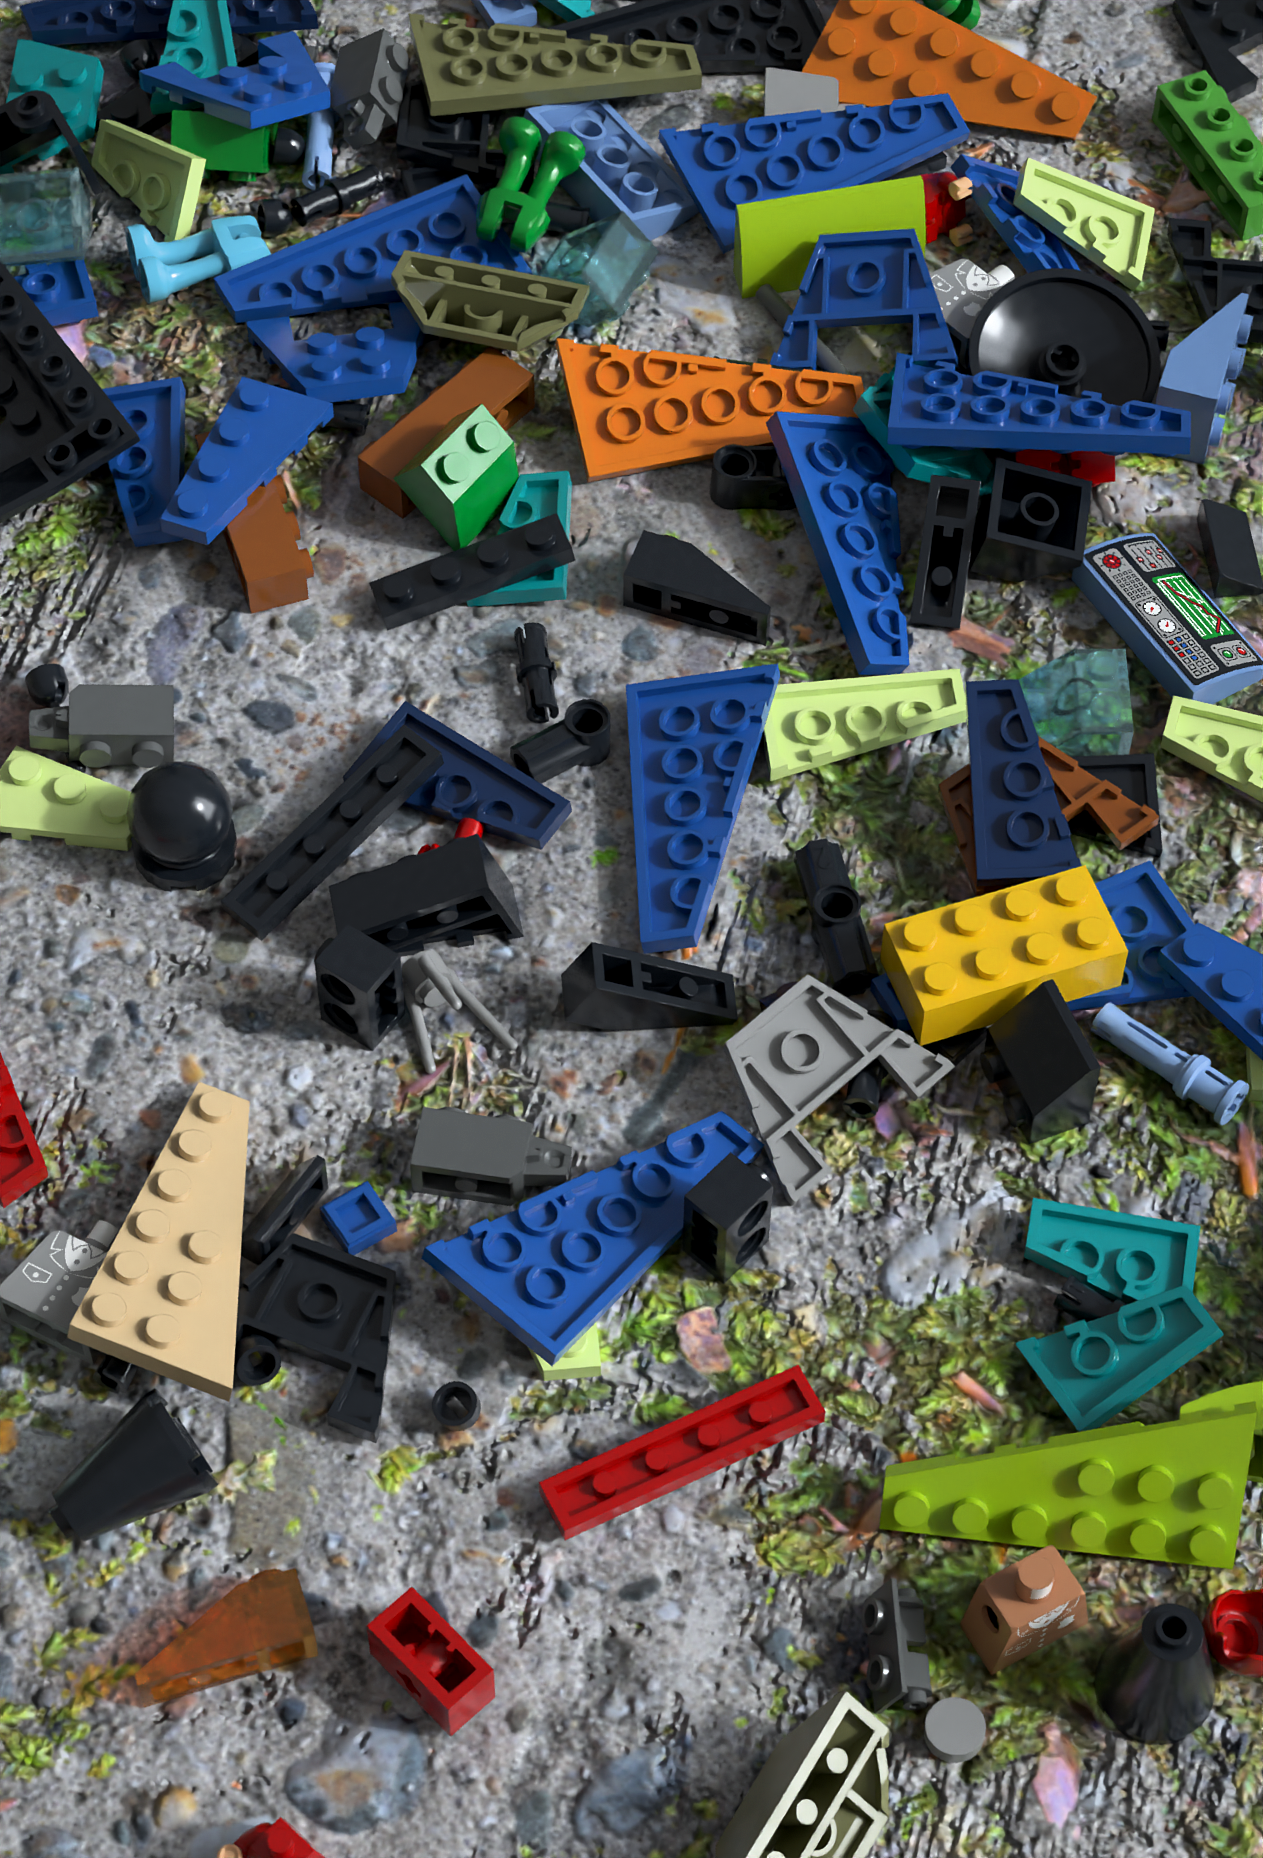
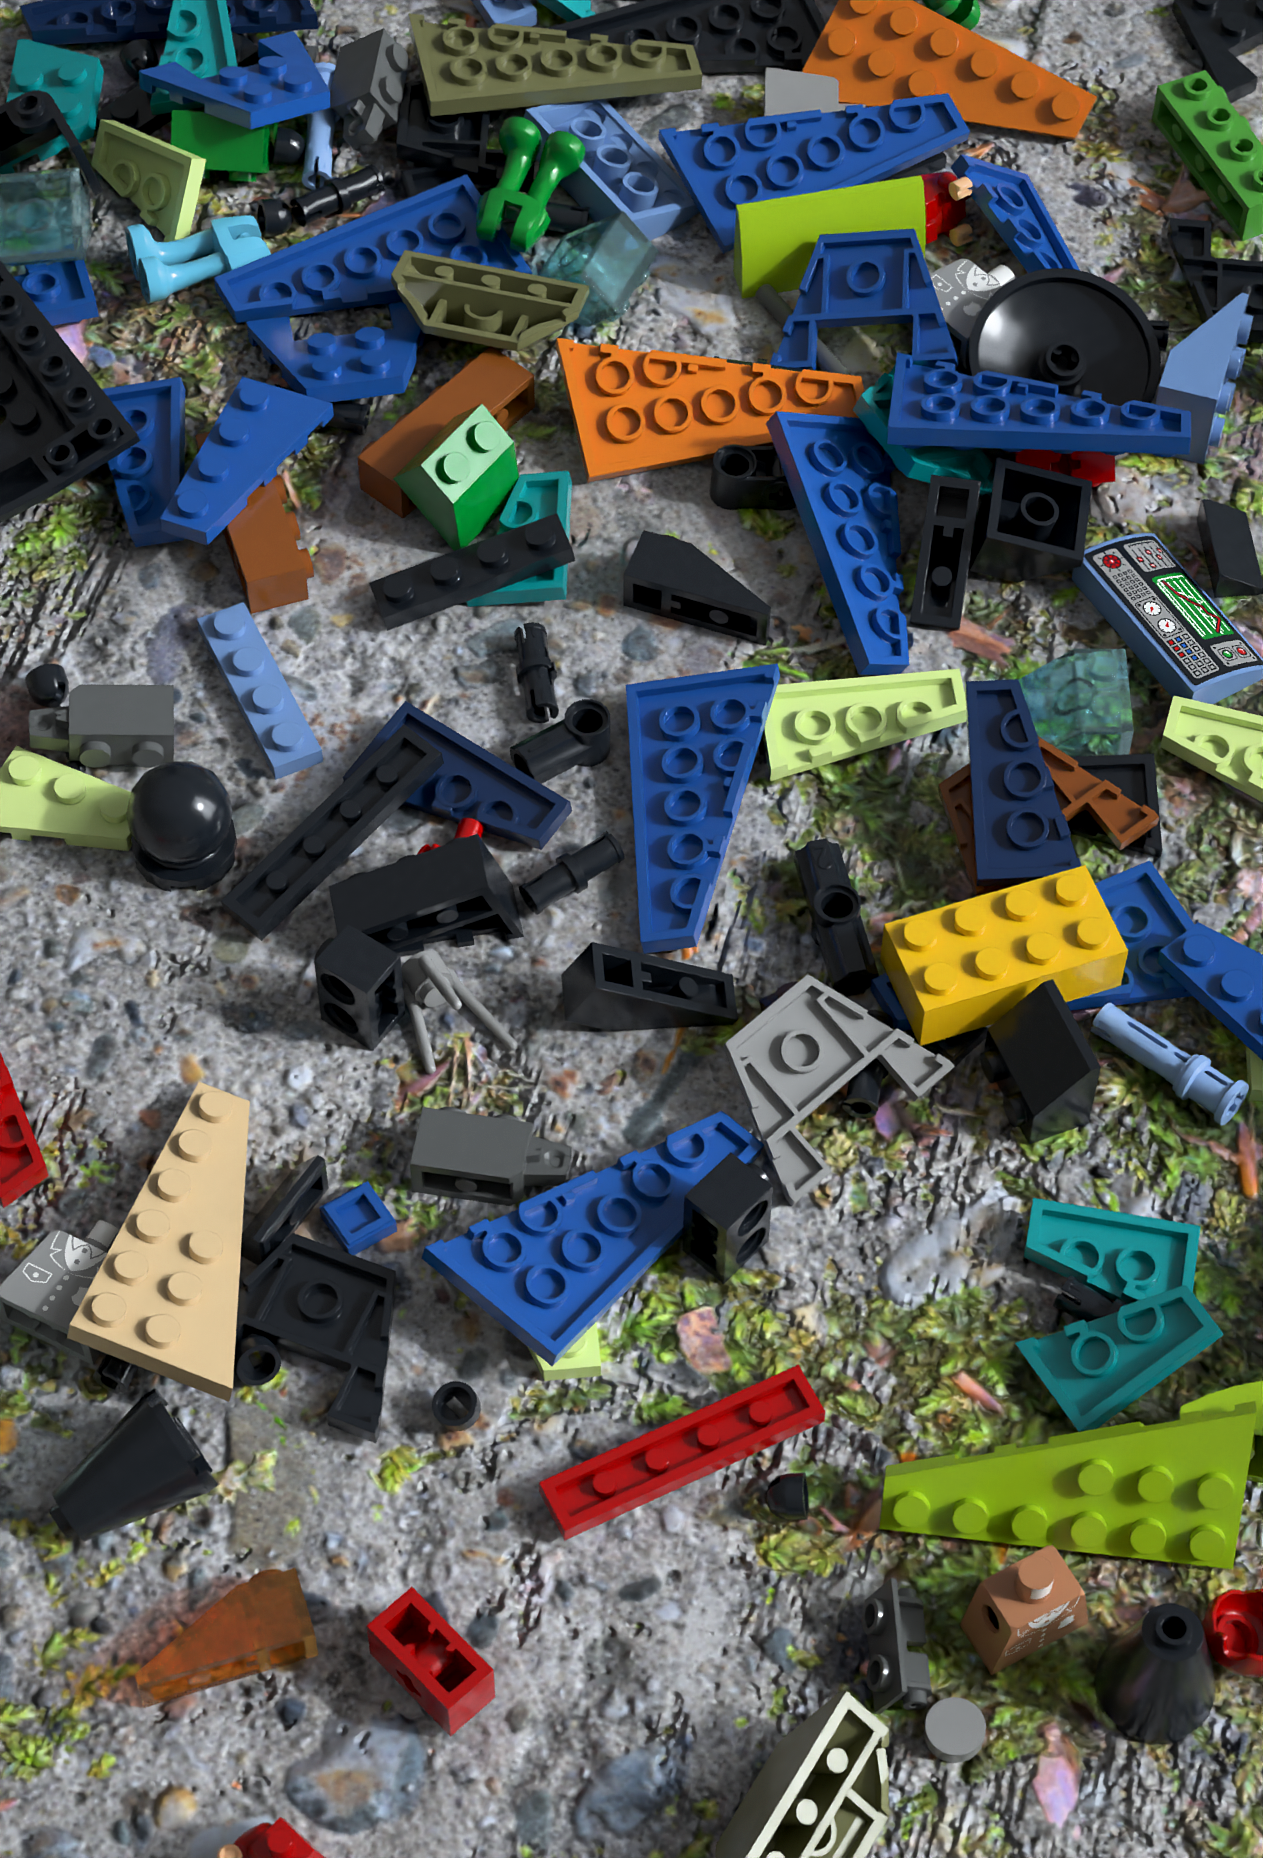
(260, 690): none -> medium blue plate
(571, 873): none -> black pin
(789, 1496): none -> black hinge
(1089, 218): yellowish green wing -> none

